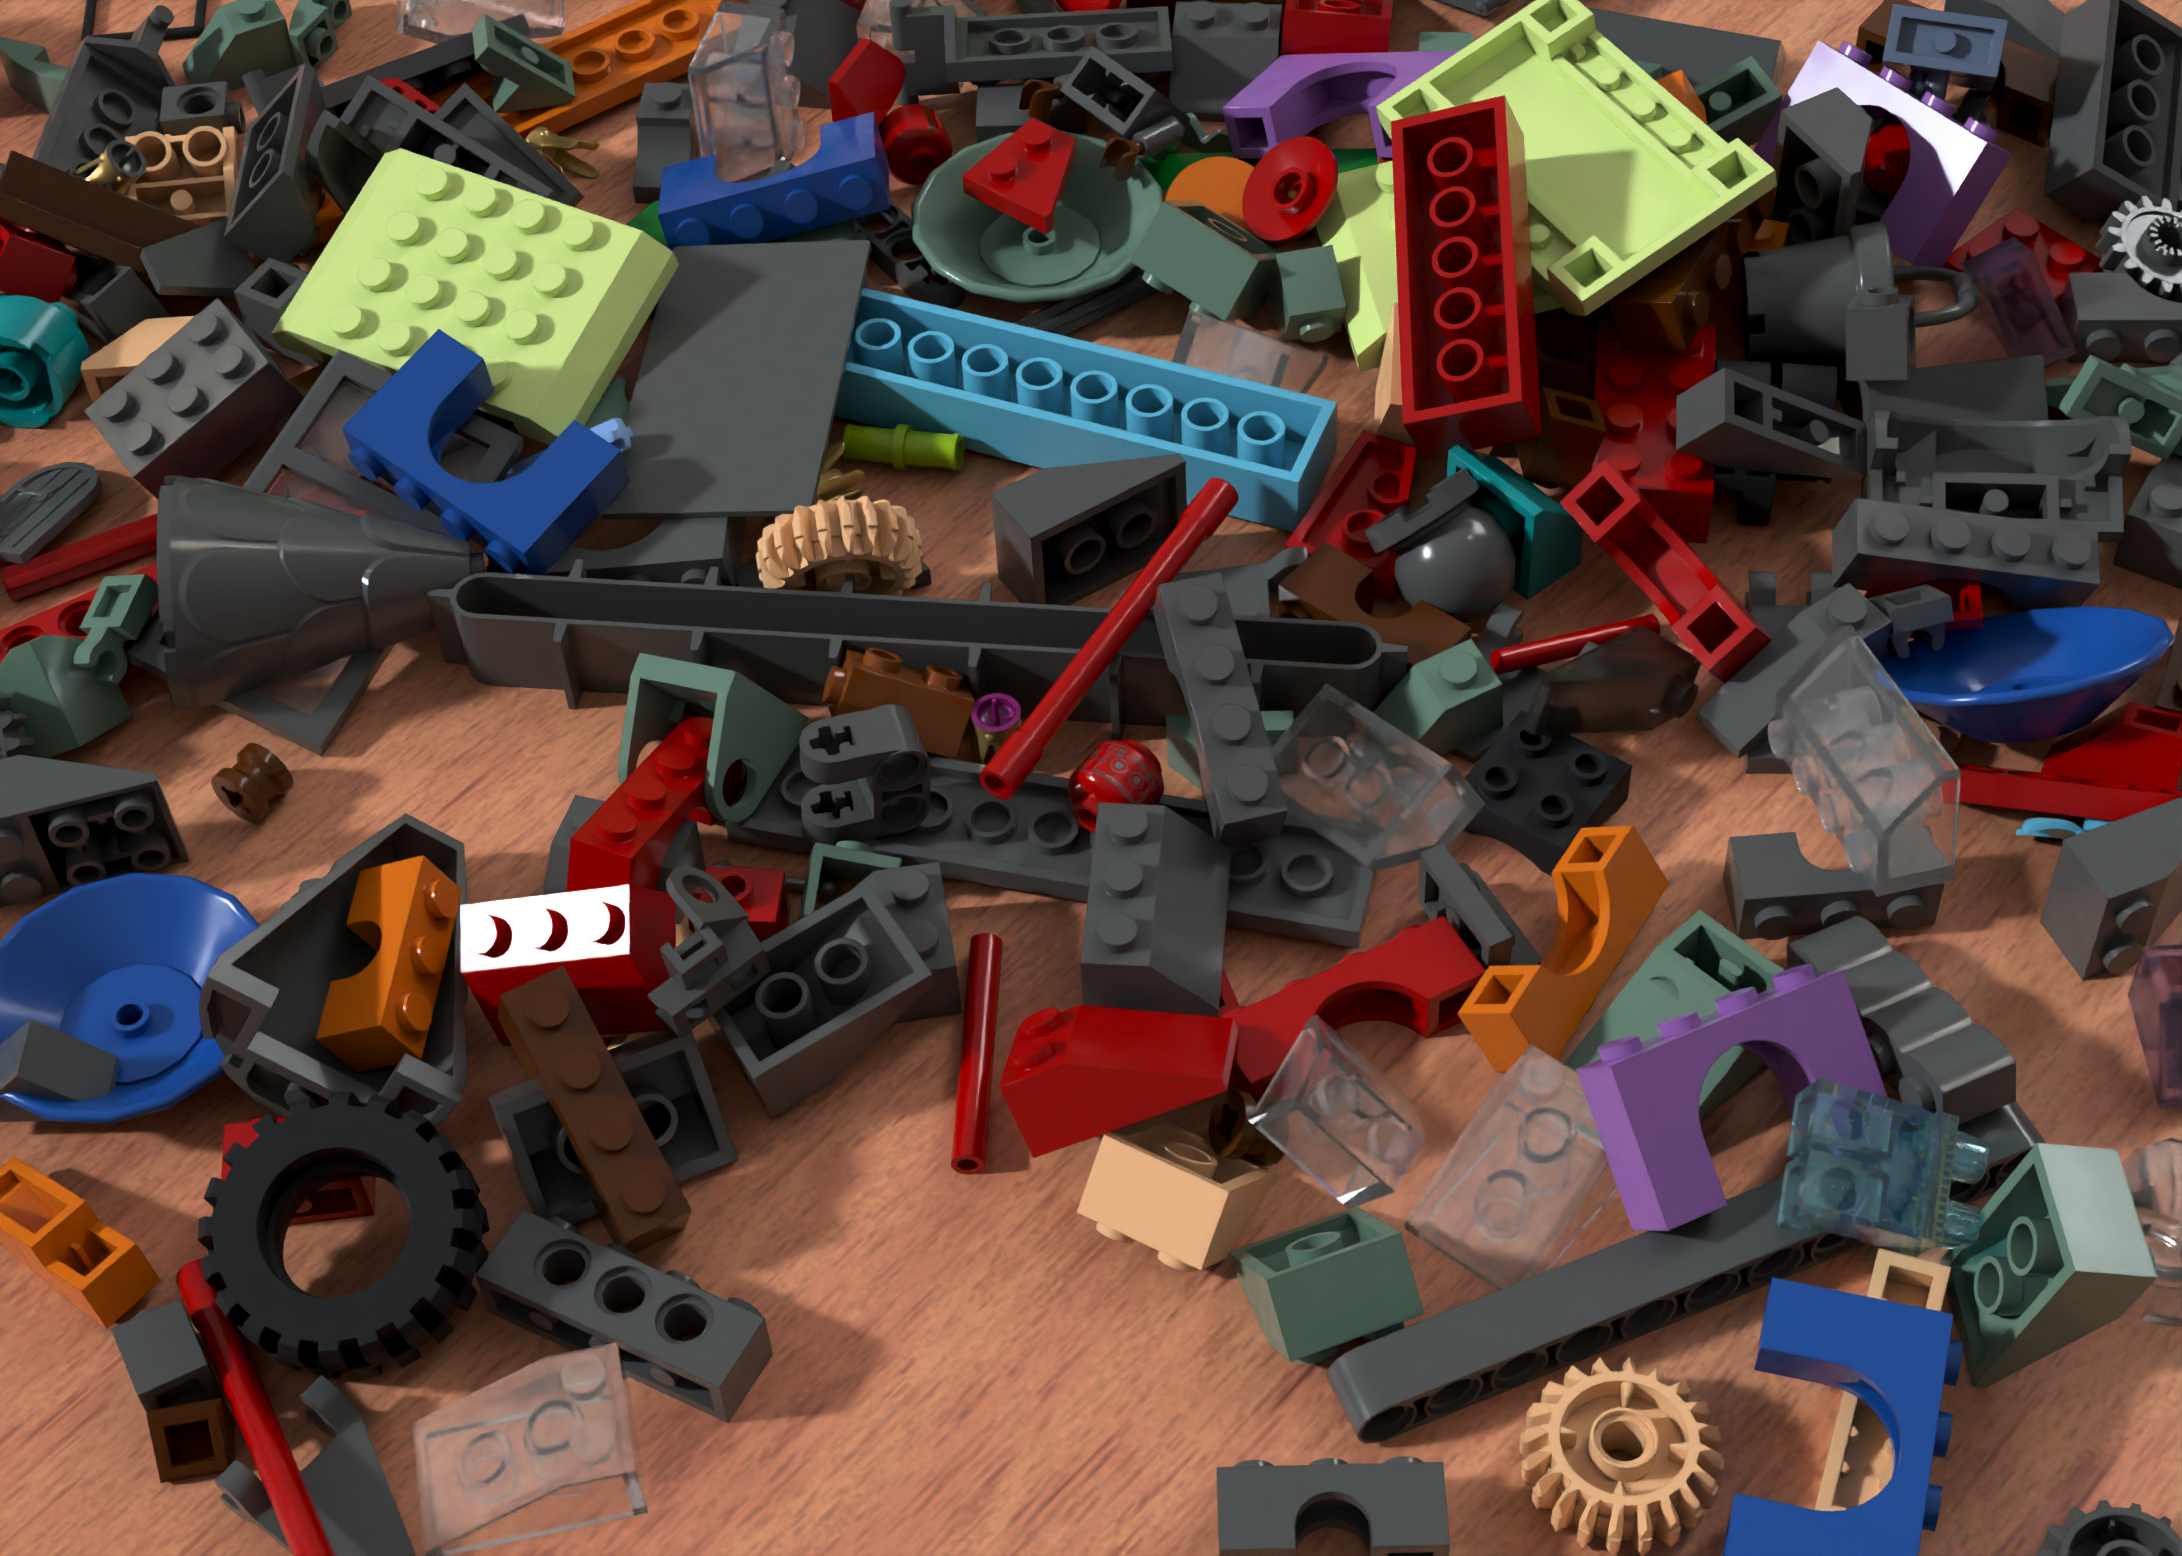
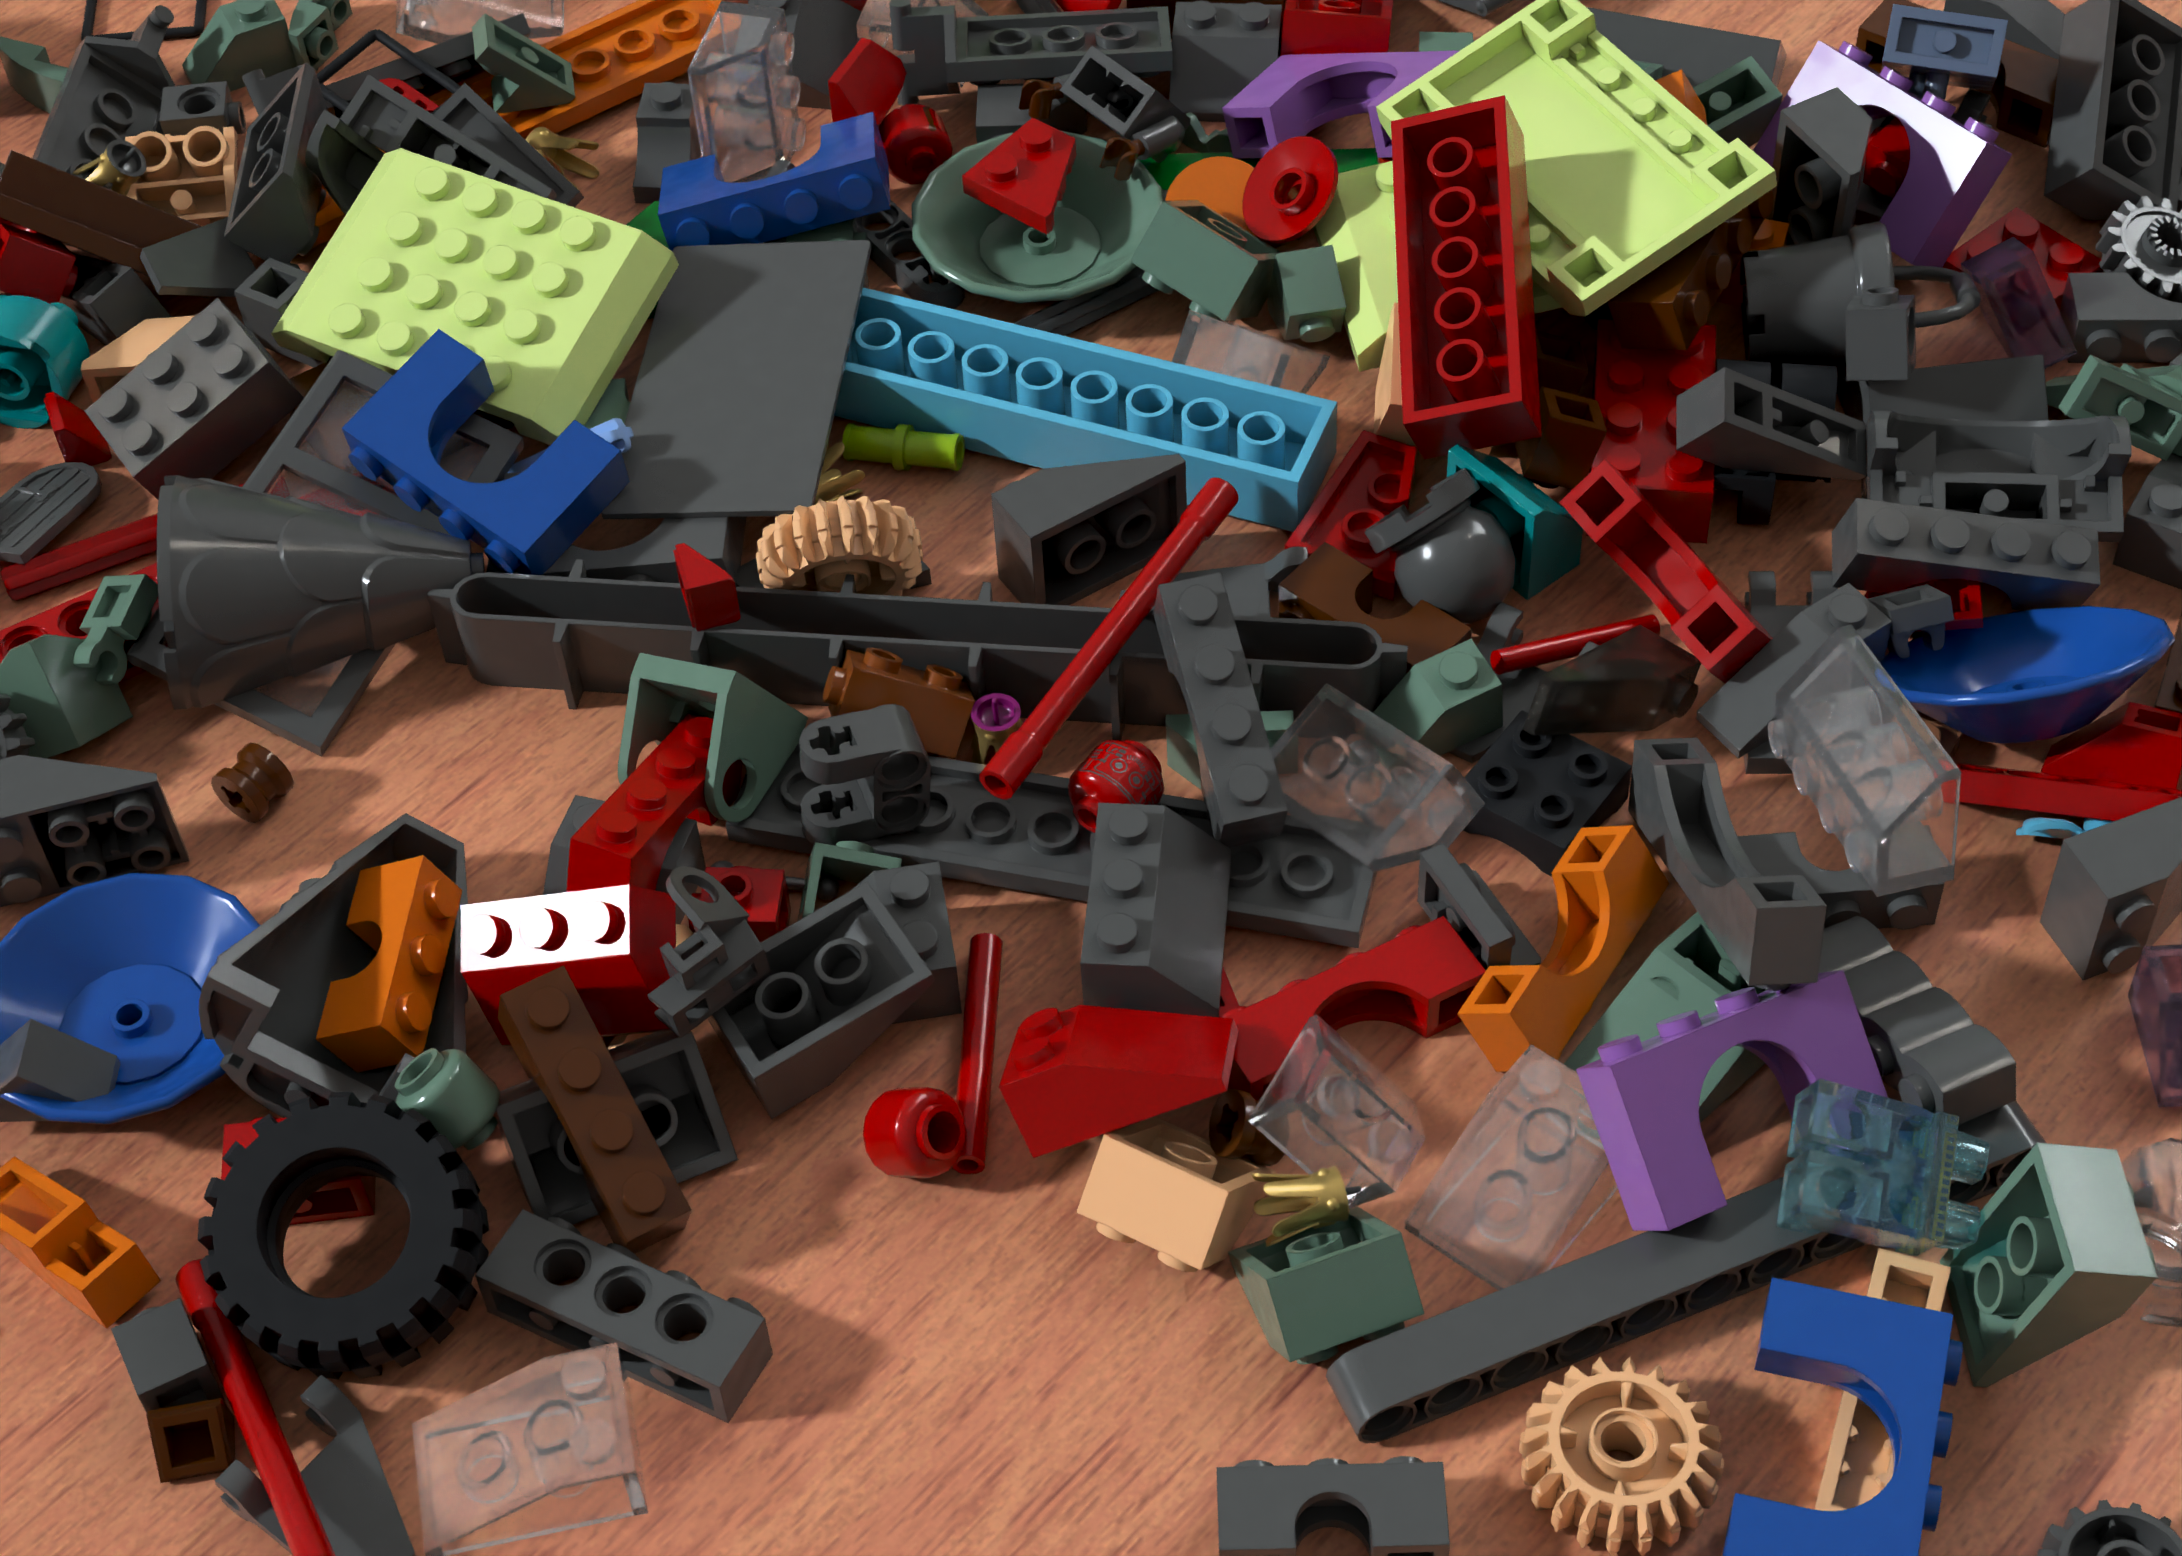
(75, 432): none -> red slope
(393, 45): none -> black piece
(451, 1094): none -> sand green head
(706, 589): none -> red slope
(914, 1132): none -> red head
(1316, 1198): none -> pearl gold piece
(1762, 922): none -> dark grey arch

